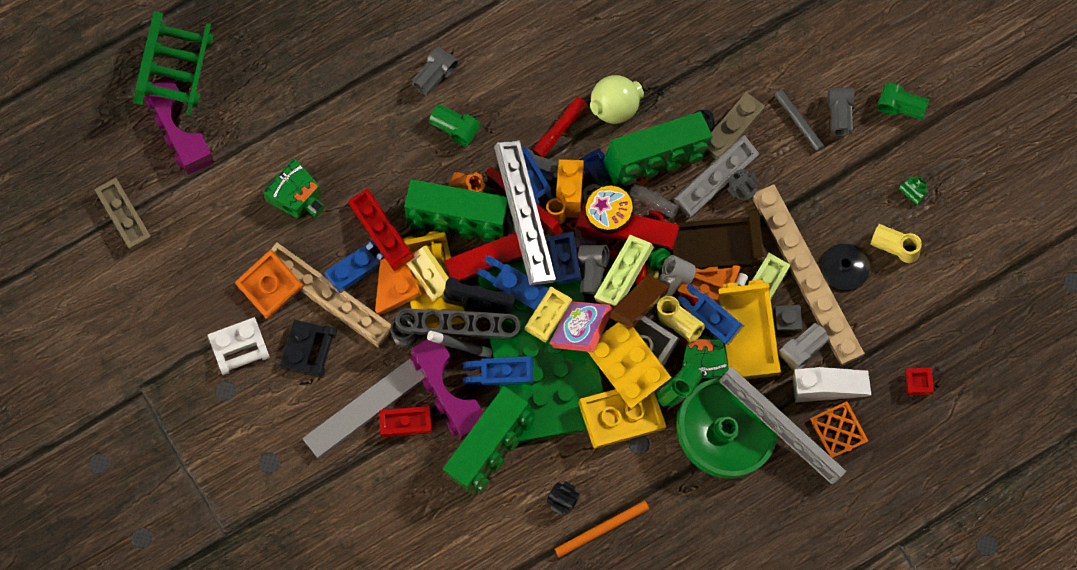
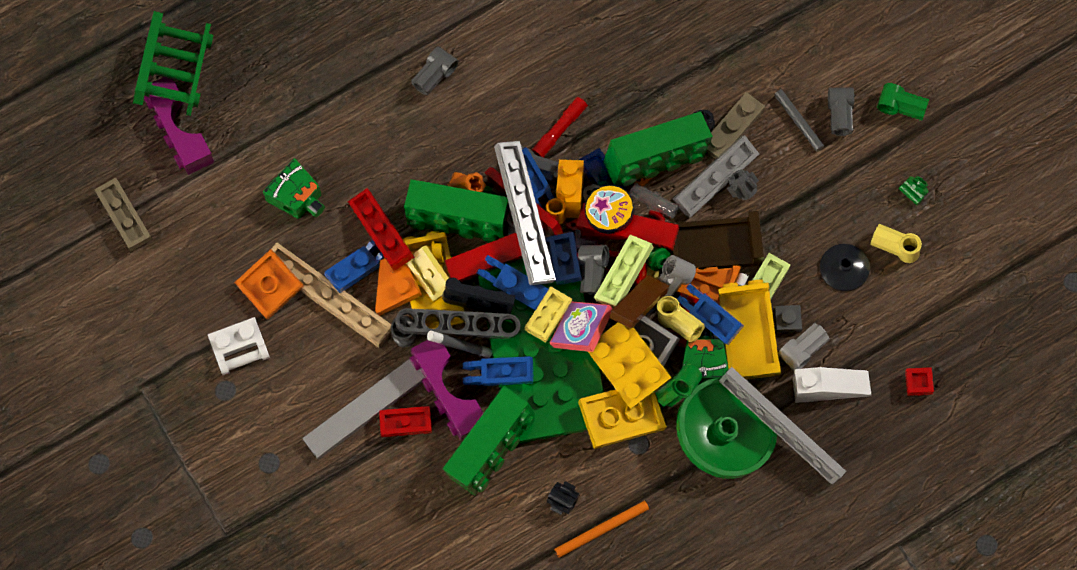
(300, 348): black plate -> none
(460, 127): green piece -> none
(616, 99): yellowish green brick -> none
(807, 275): tan plate -> none
(854, 421): orange window -> none

